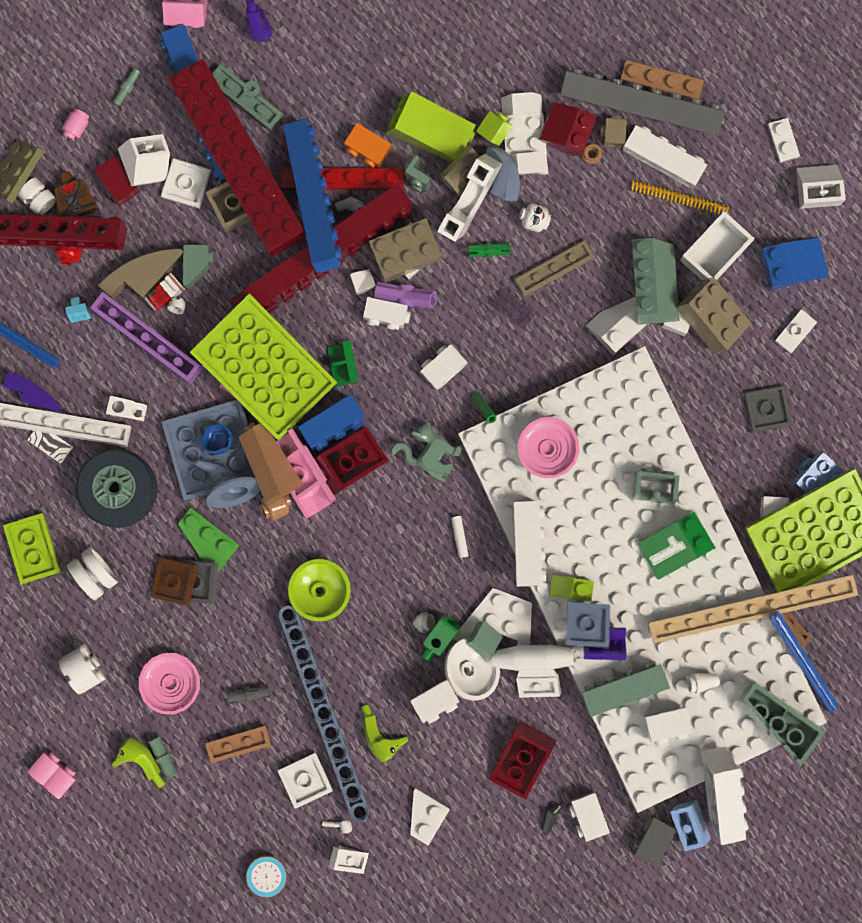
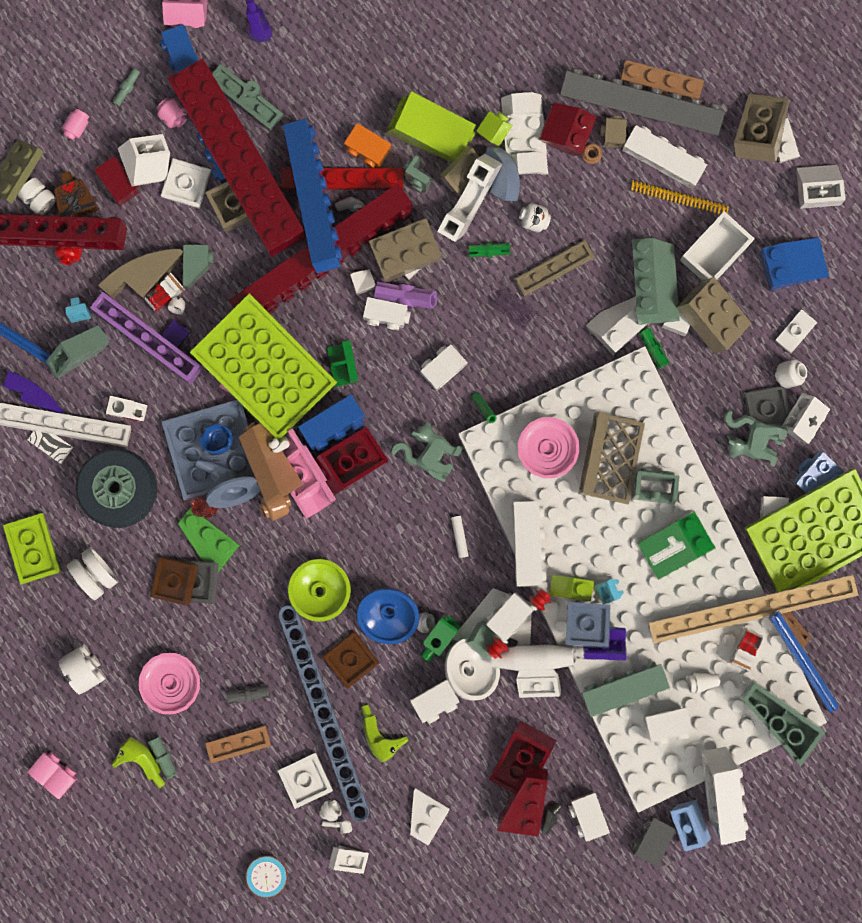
(77, 351): none -> sand green slope
(171, 112): none -> bright pink head
(175, 334): none -> dark purple tile
(204, 508): none -> clear red bush
(280, 445): none -> white arm
(330, 810): none -> white plate
(351, 659): none -> reddish brown tile
(386, 625): none -> blue dish
(511, 617): none -> white brick
(526, 804): none -> dark red wedge
(594, 452): none -> dark tan fence
(608, 591): none -> medium azure tile
(654, 348): none -> green pin
(746, 650): none -> leg
(757, 440): none -> sand green animal
(761, 128): none -> dark tan slope
(791, 373): none -> white head
(805, 418): none -> white brick

